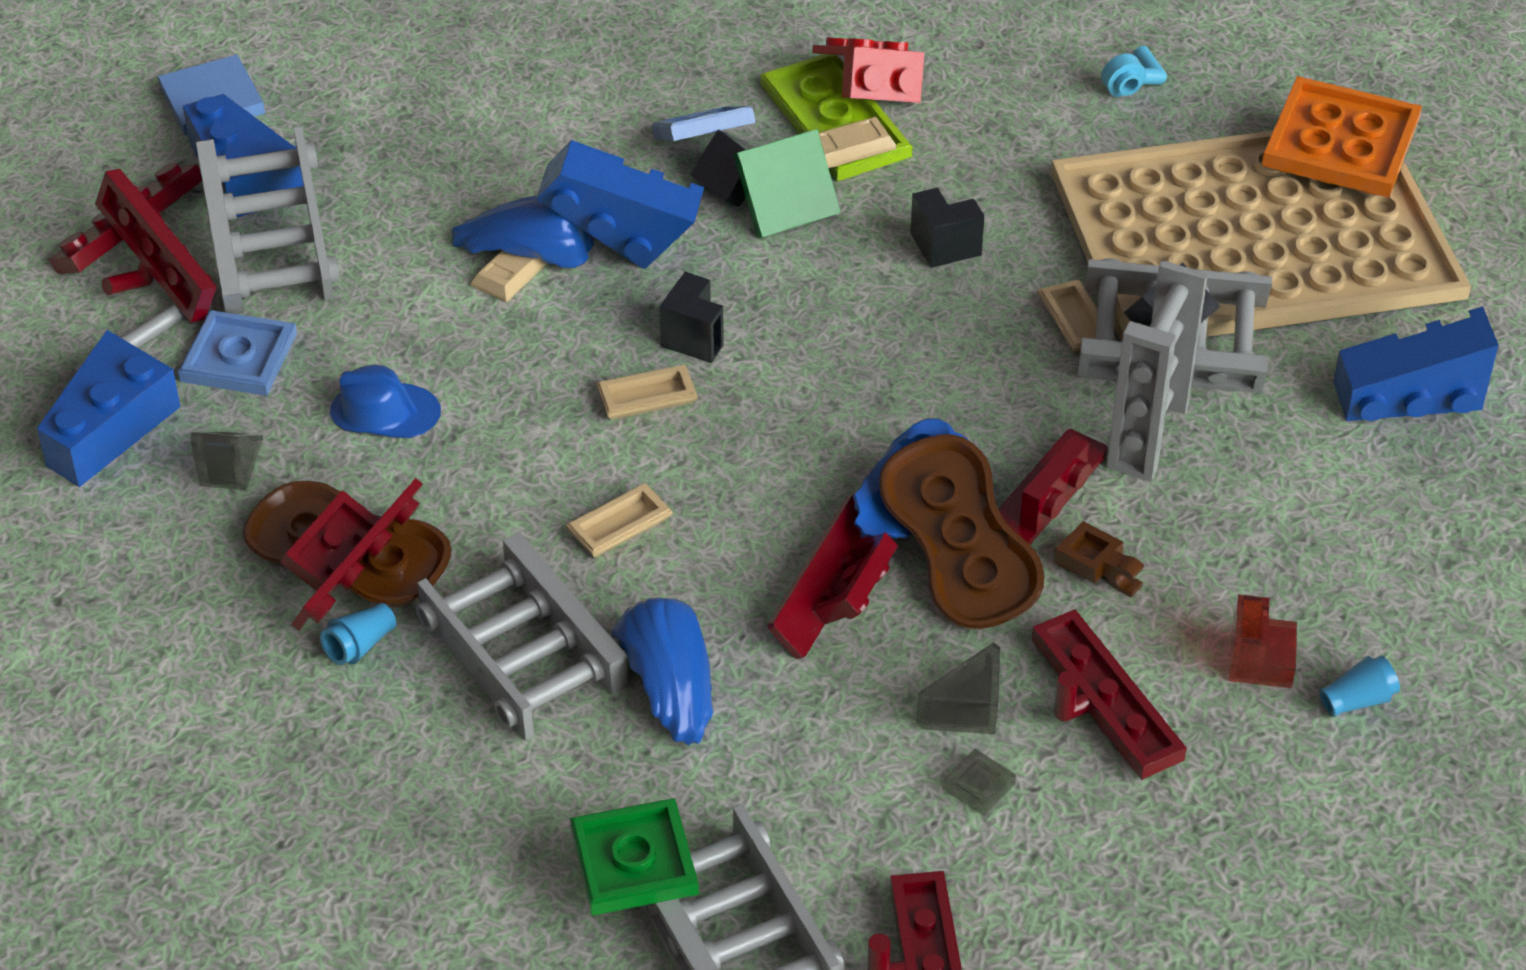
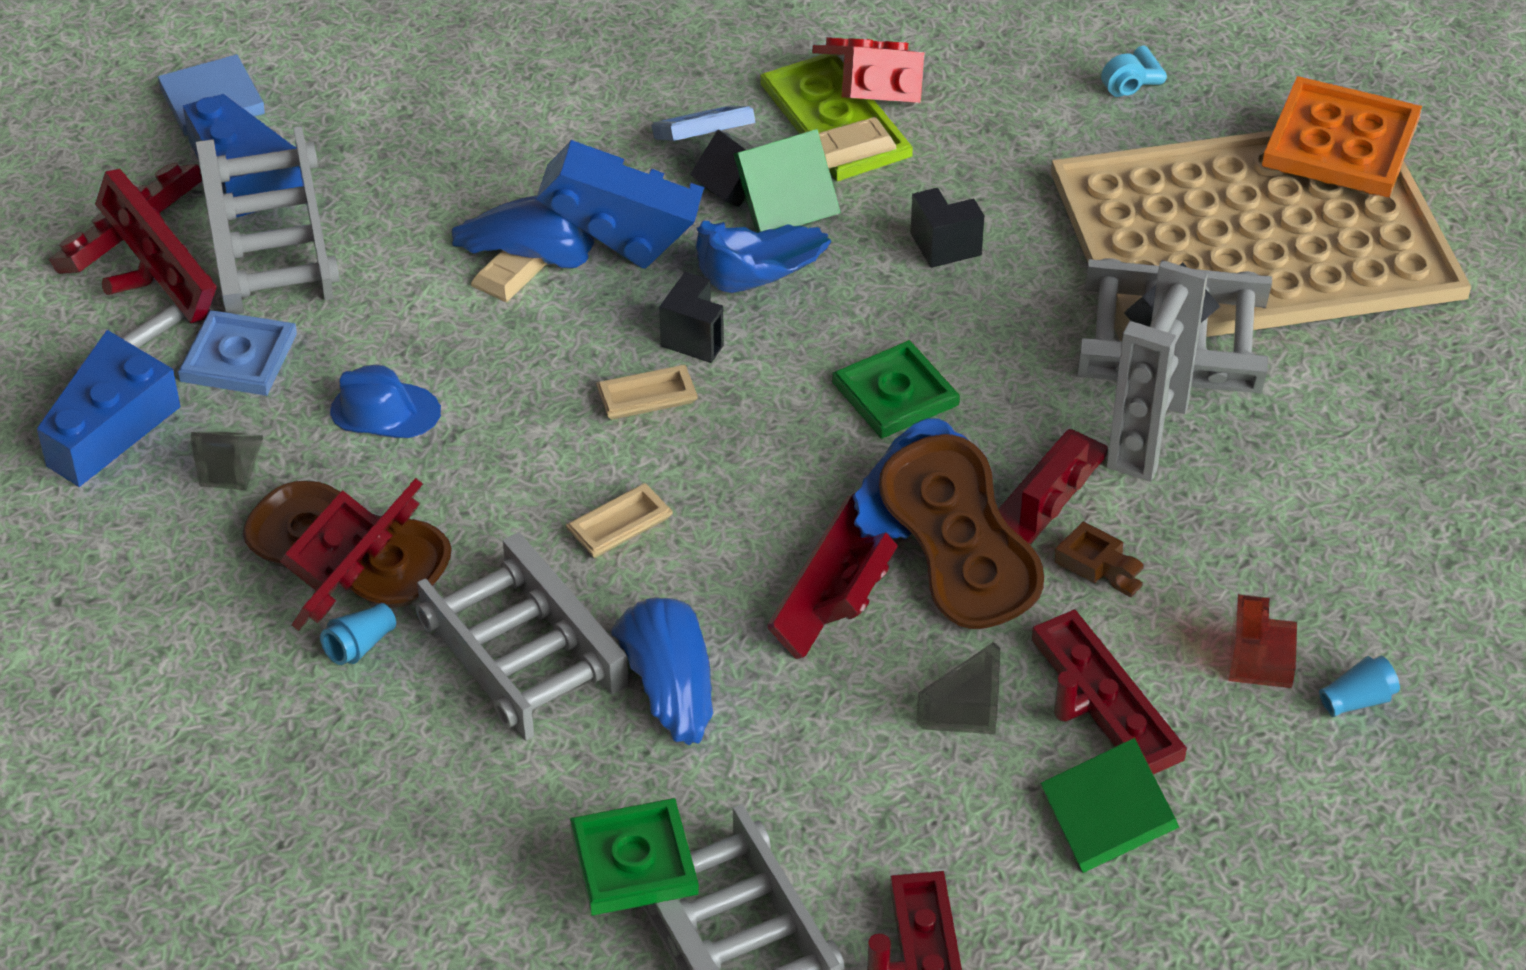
(745, 259): none -> blue hair
(895, 389): none -> green tile
(979, 782): clear smoke tile -> none
(1071, 311): tan tile -> none
(1109, 805): none -> green tile
(1418, 374): blue wedge -> none

